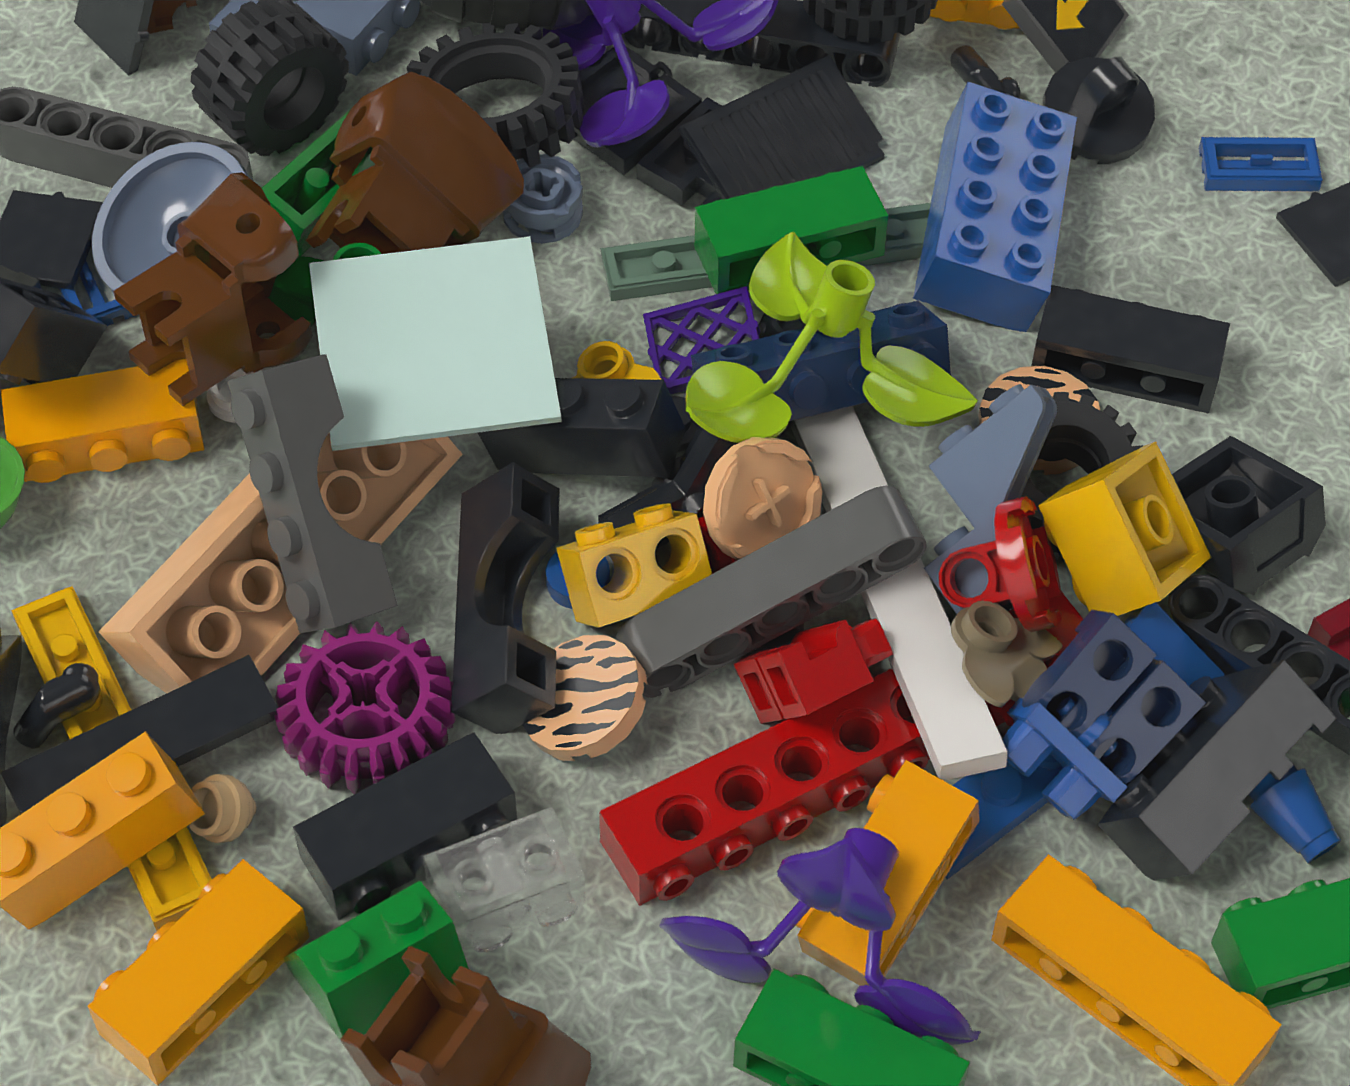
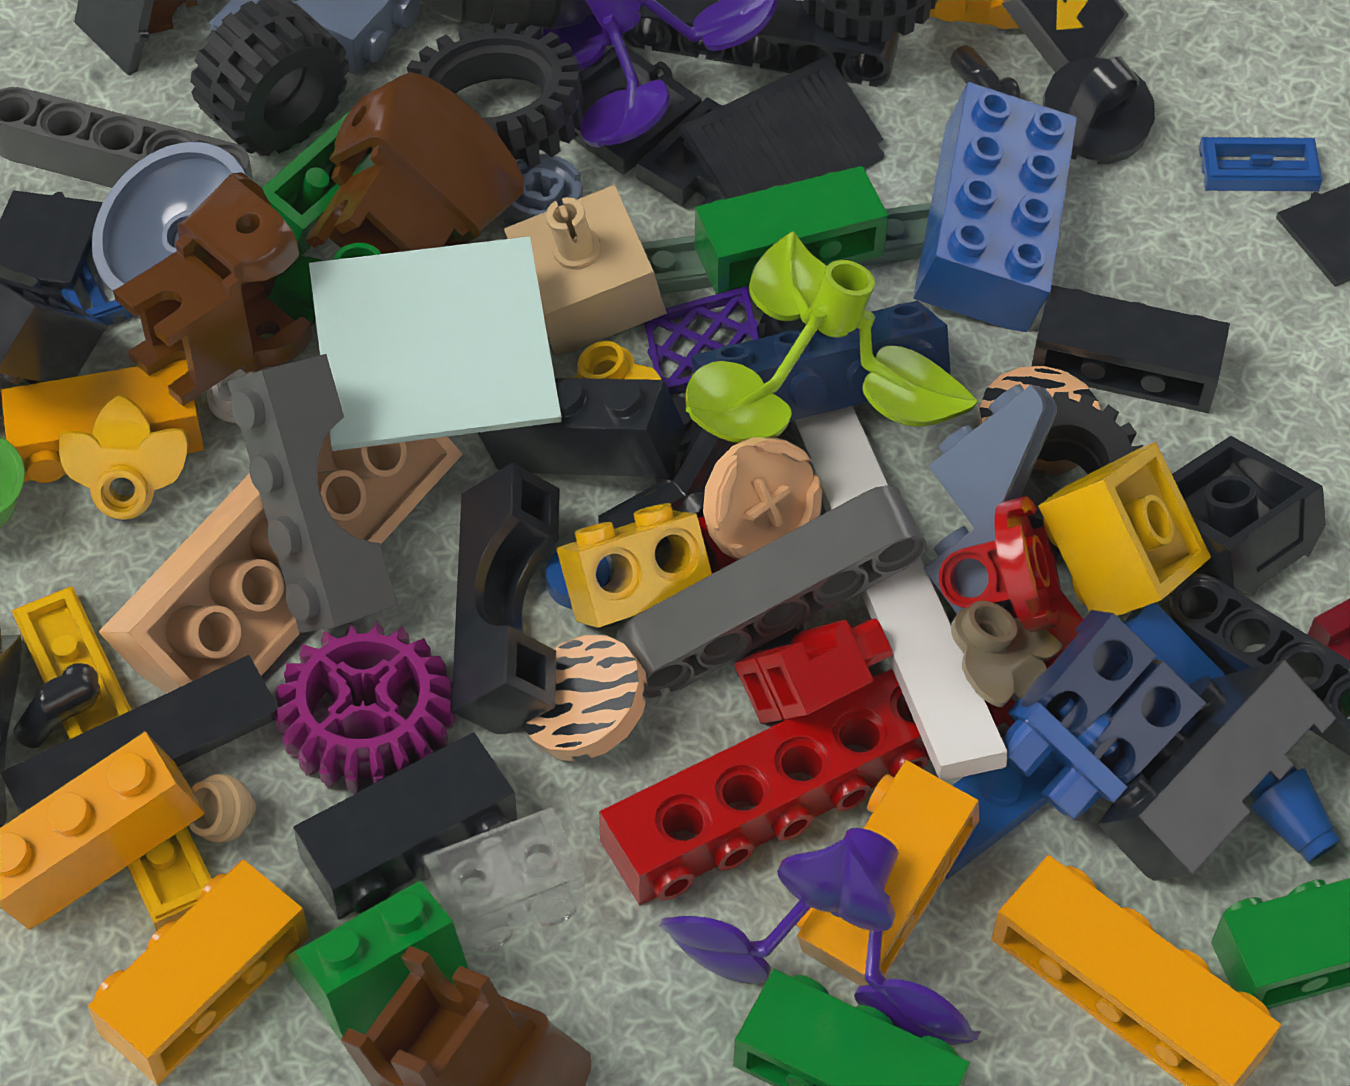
(123, 449): none -> yellow plate
(590, 270): none -> tan brick

